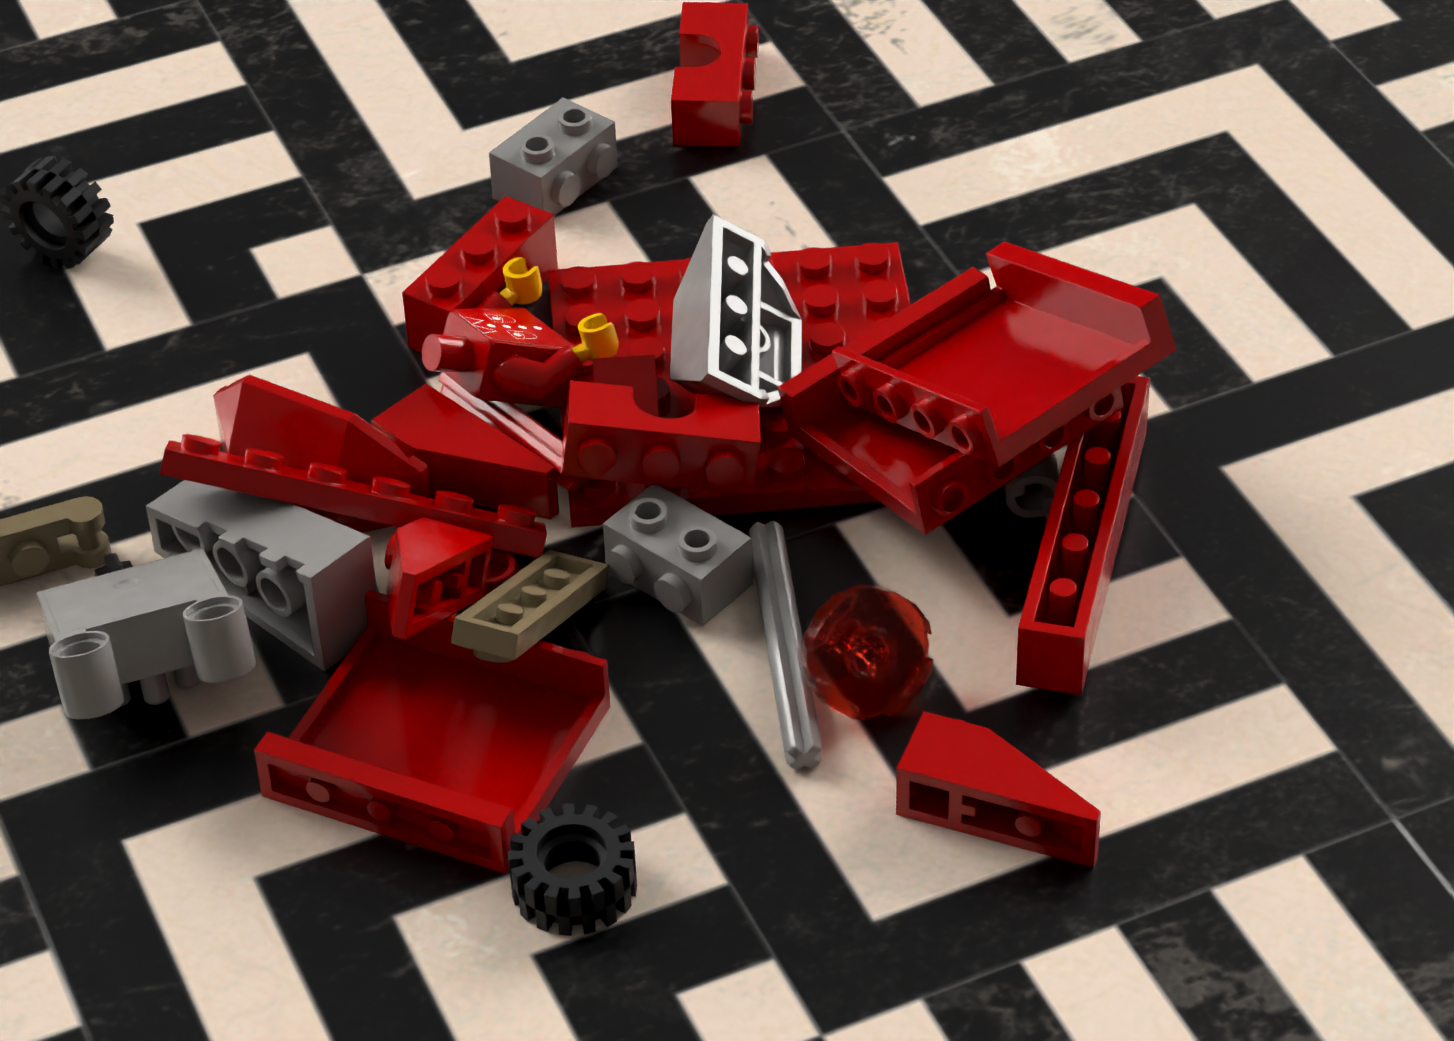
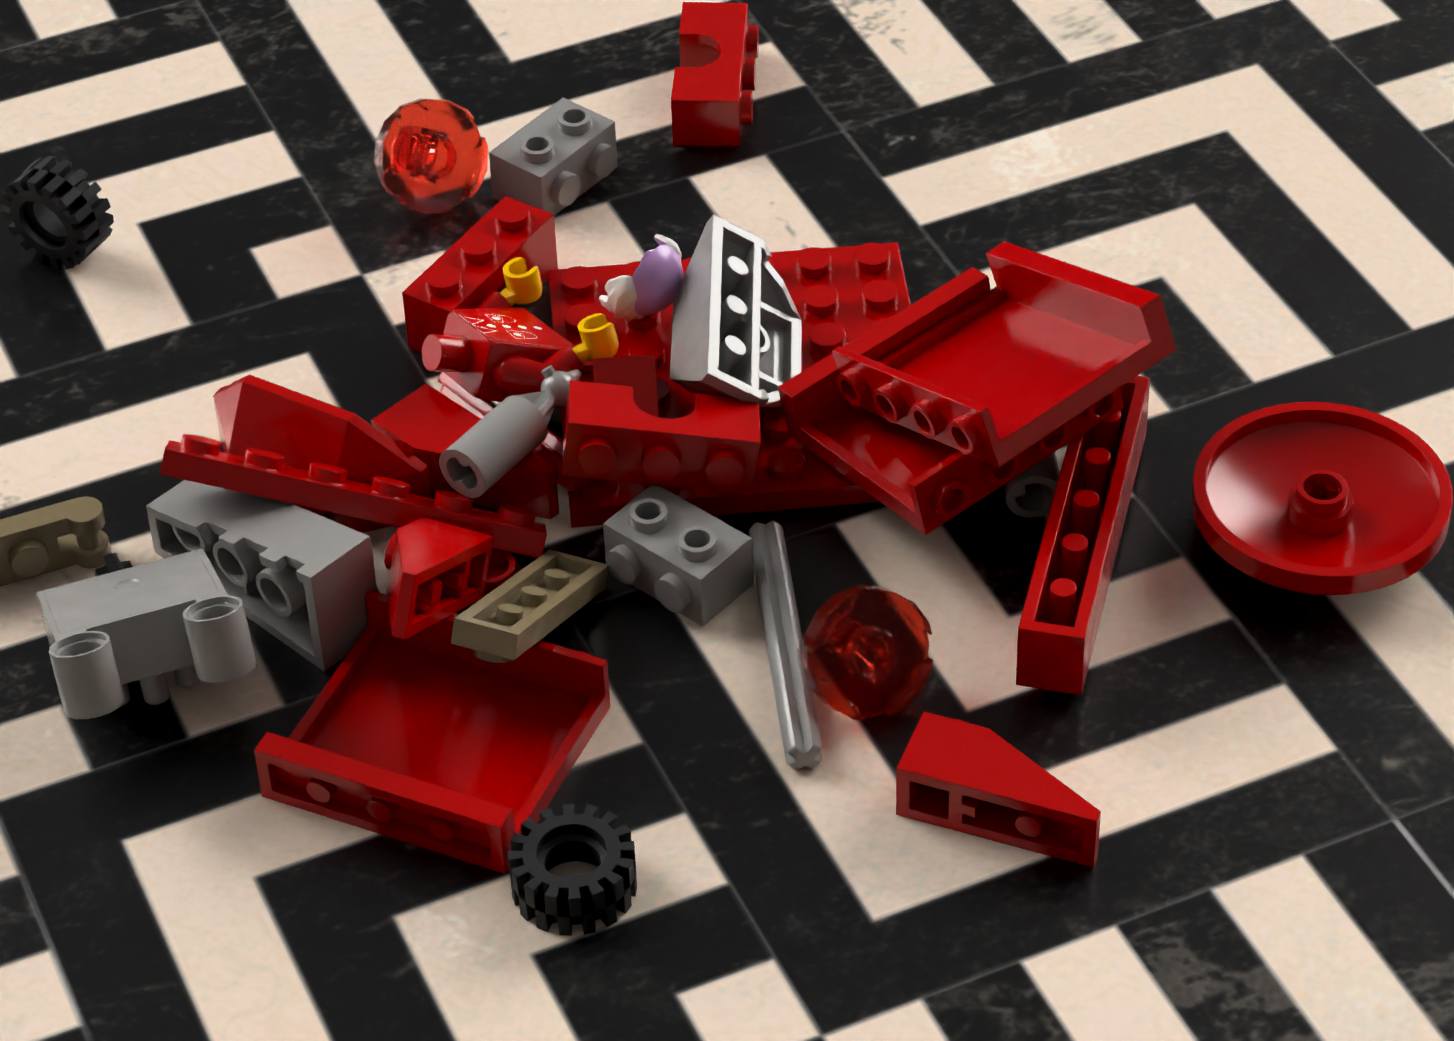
(430, 155): none -> clear red tile
(504, 435): none -> light grey wheel
(650, 287): none -> lavender hair
(1322, 498): none -> red dish

